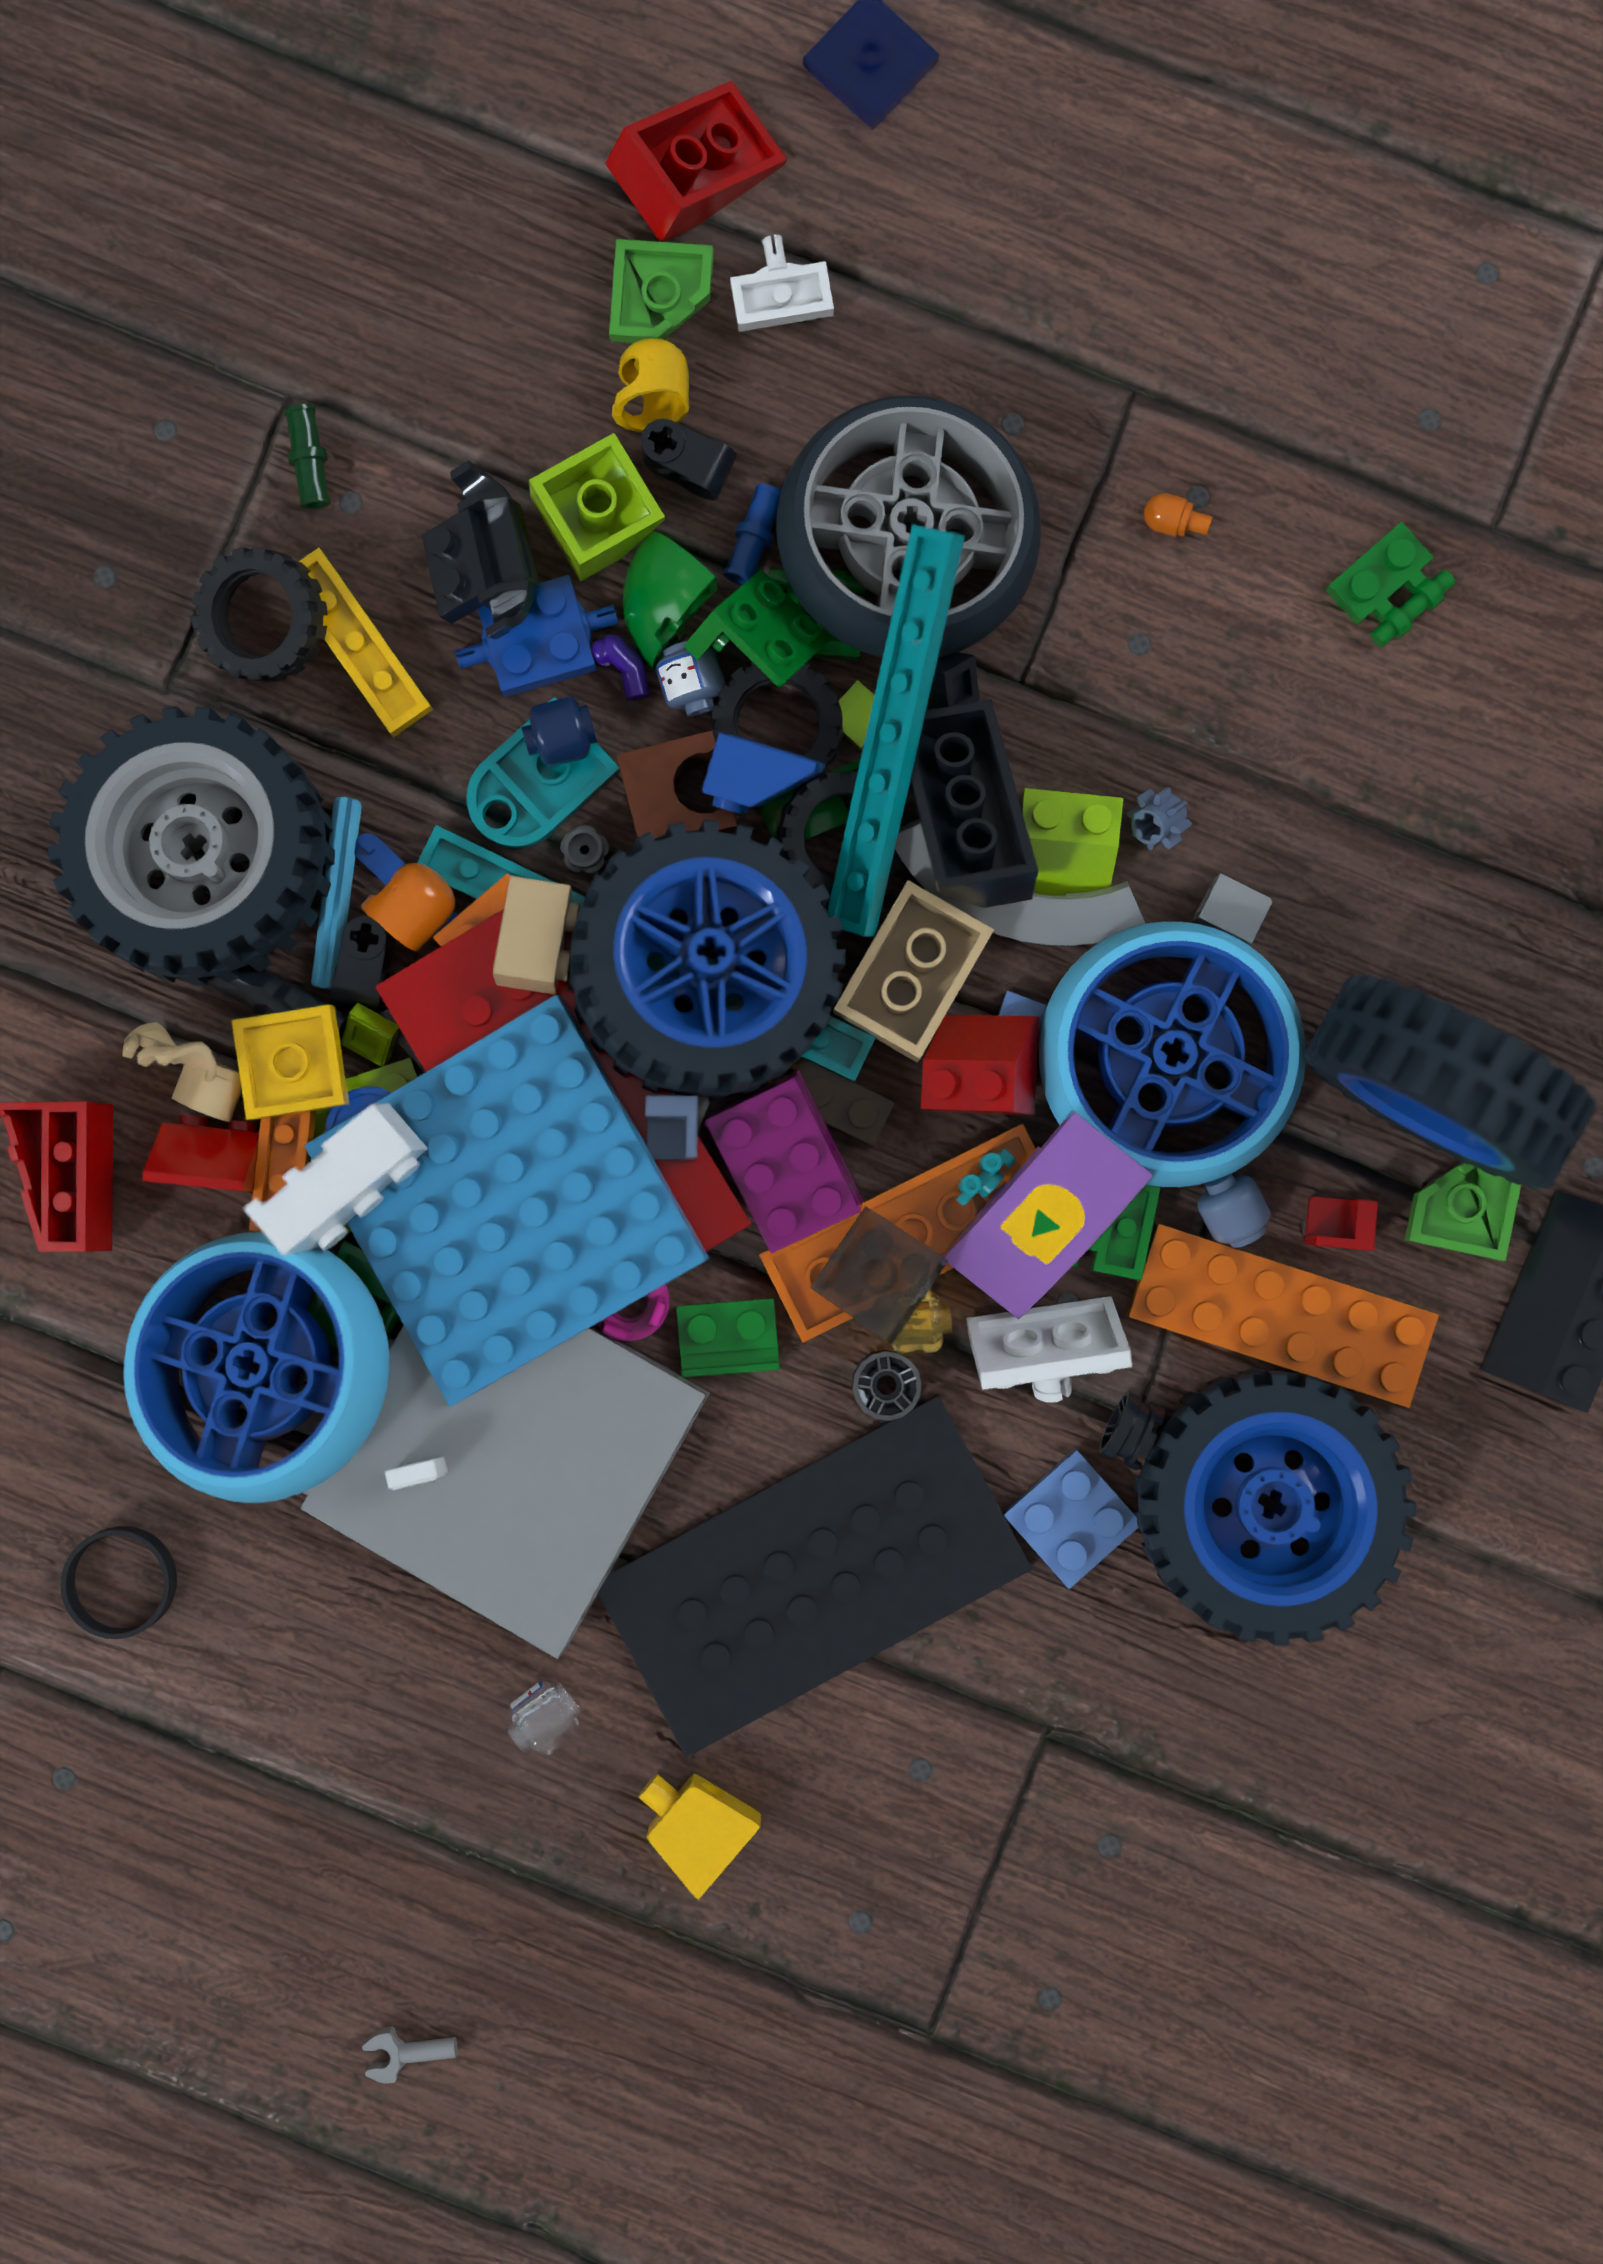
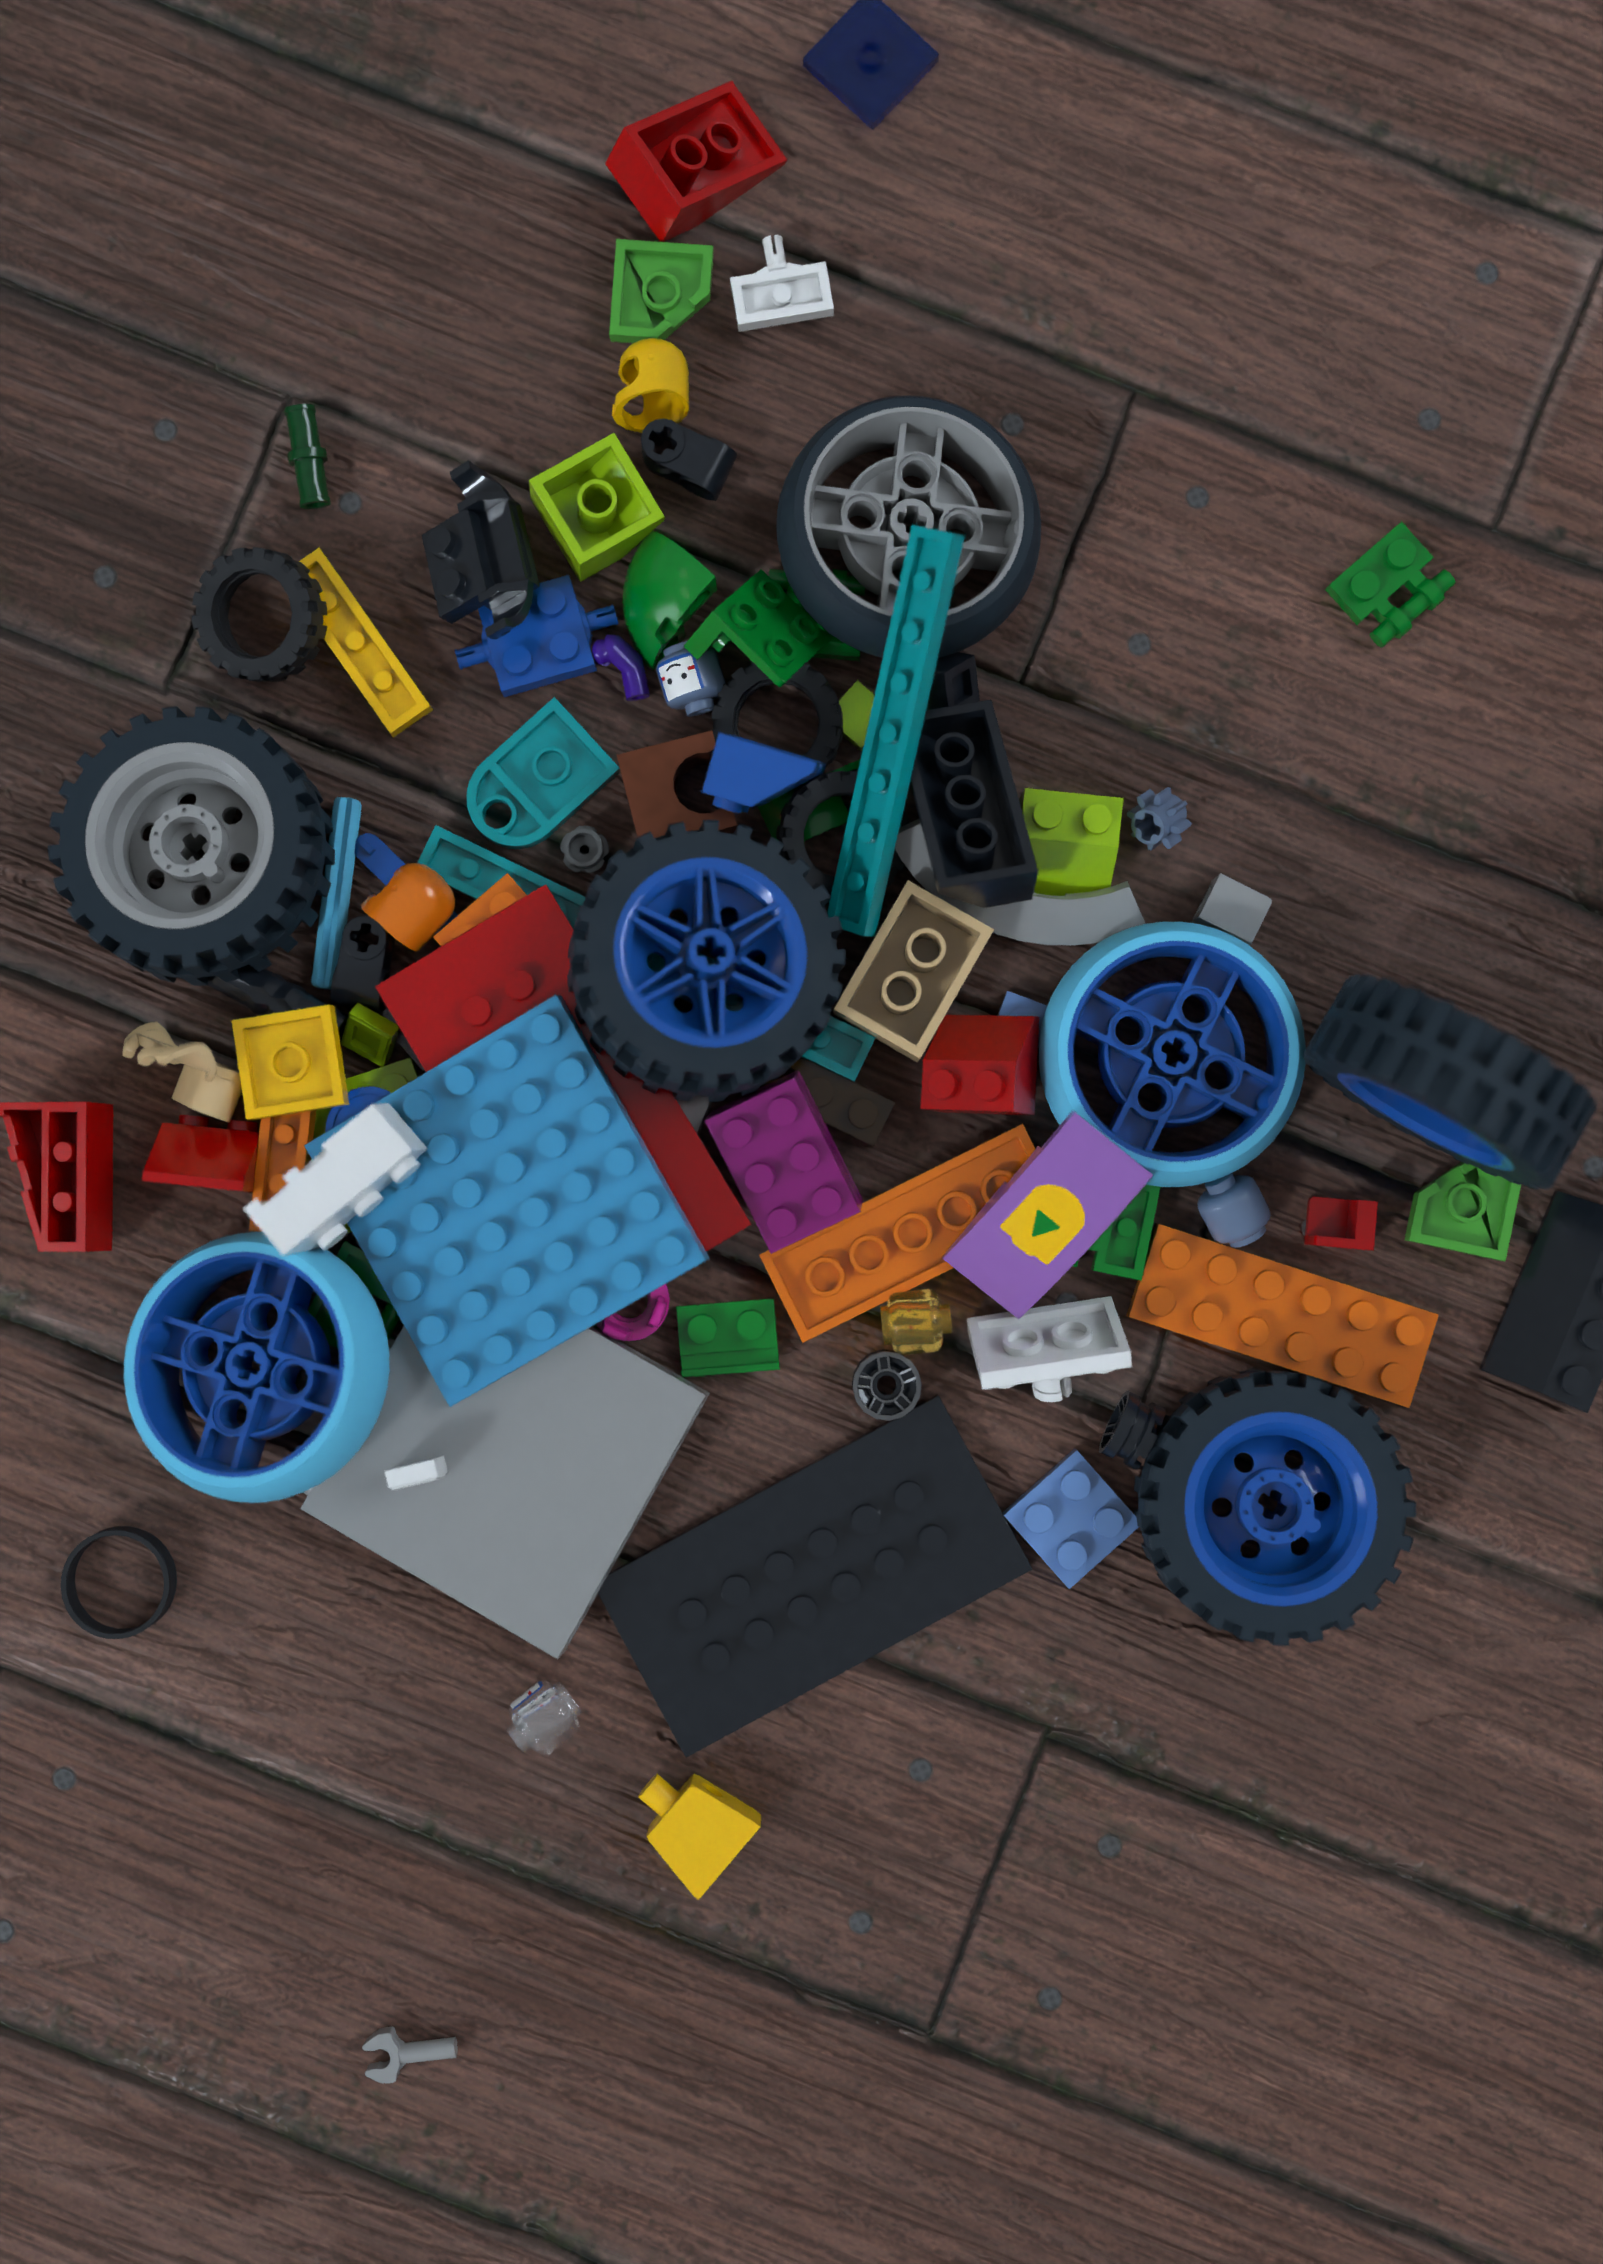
(534, 935): tan brick -> none
(559, 732): dark blue head -> none
(672, 1127): sand blue panel -> none
(753, 534): blue pin -> none
(879, 1274): clear smoke plate -> none
(987, 1179): teal piece -> none
(1175, 516): orange cylinder -> none

